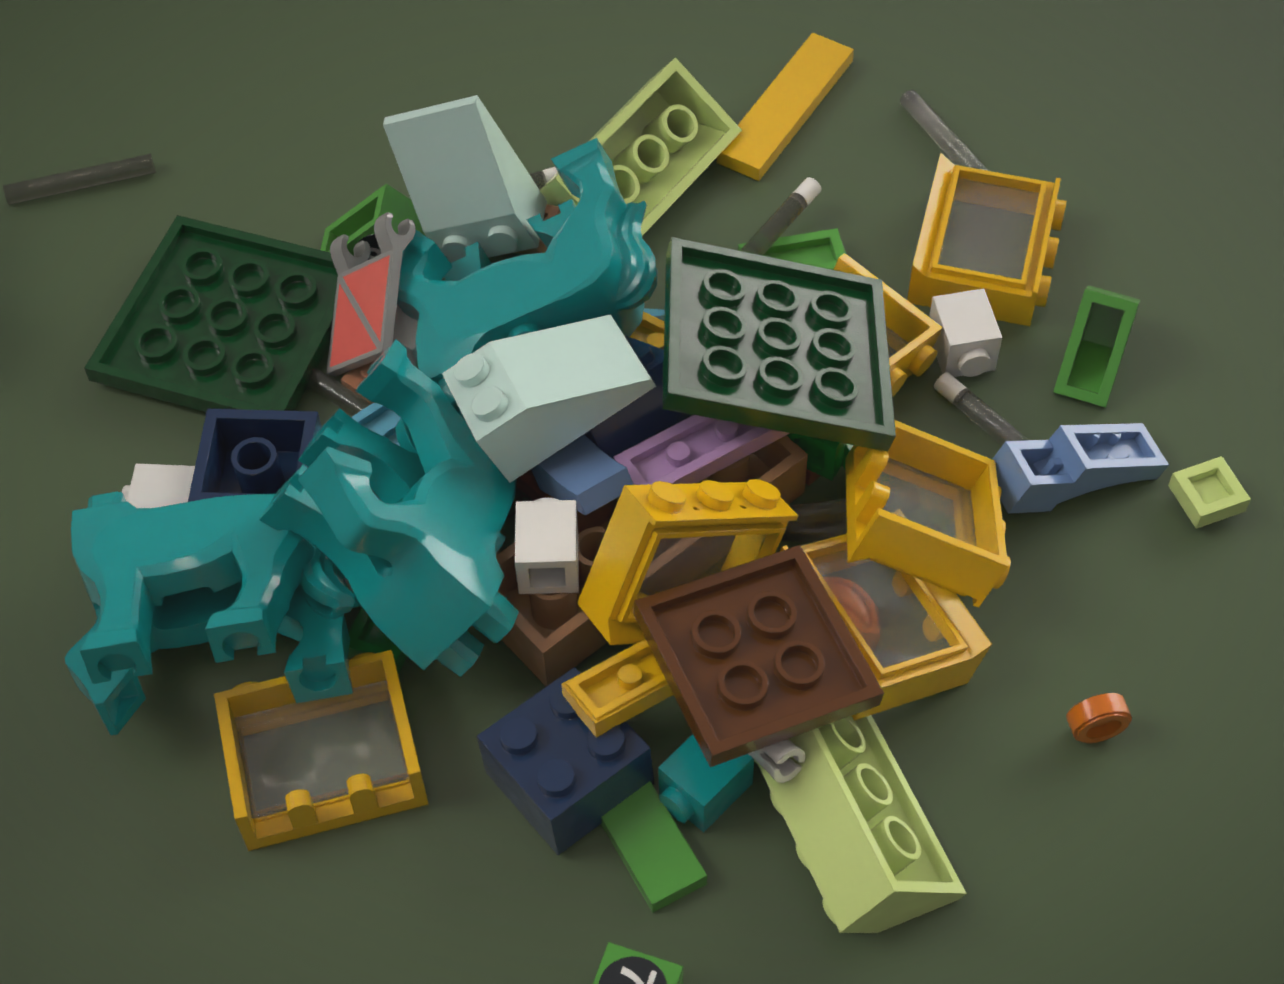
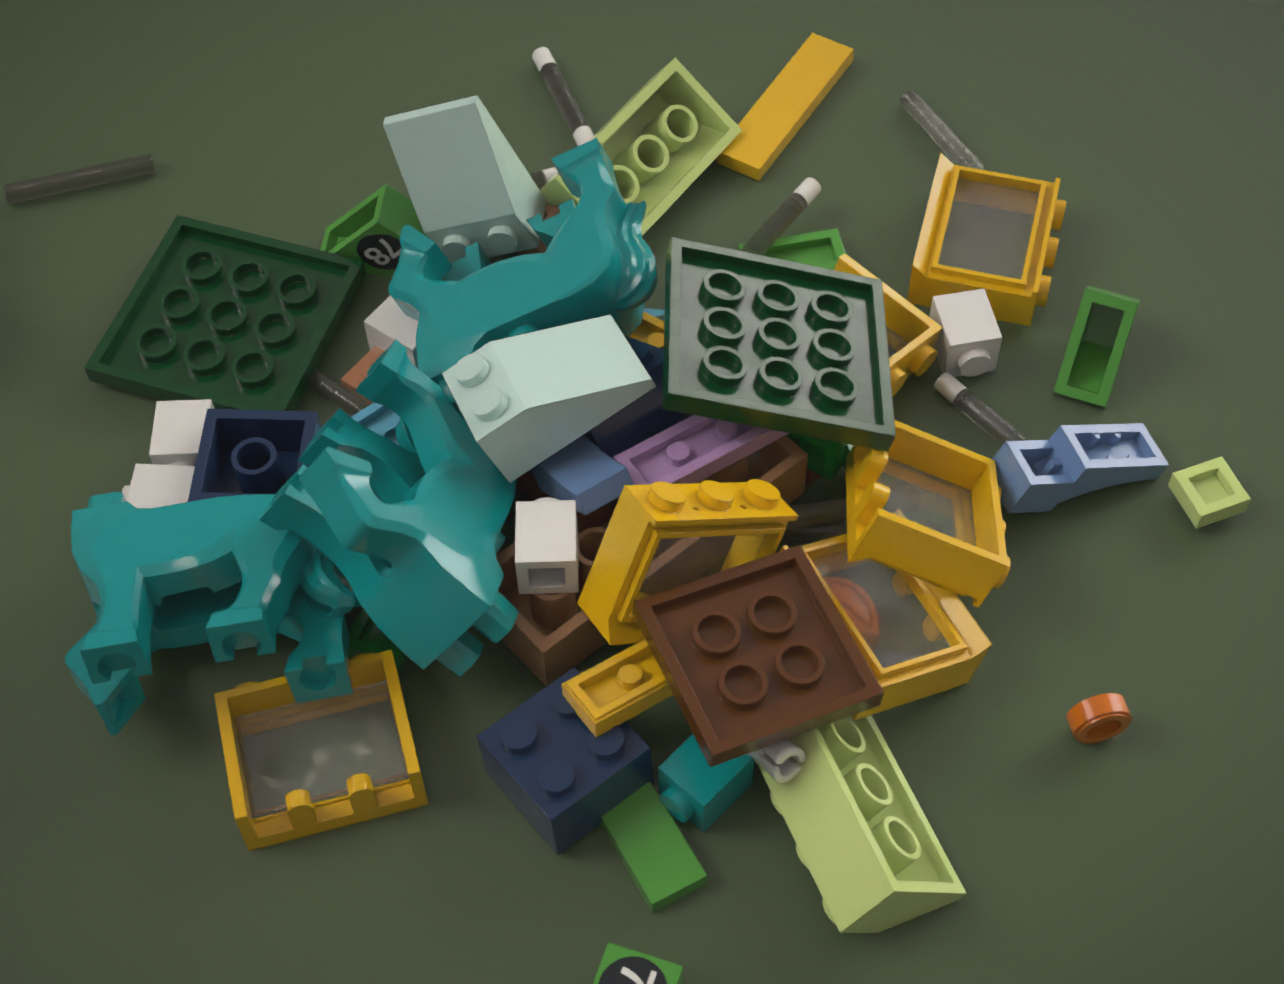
(178, 431): none -> white brick
(366, 296): flag -> none
(562, 95): none -> clear smoke bar

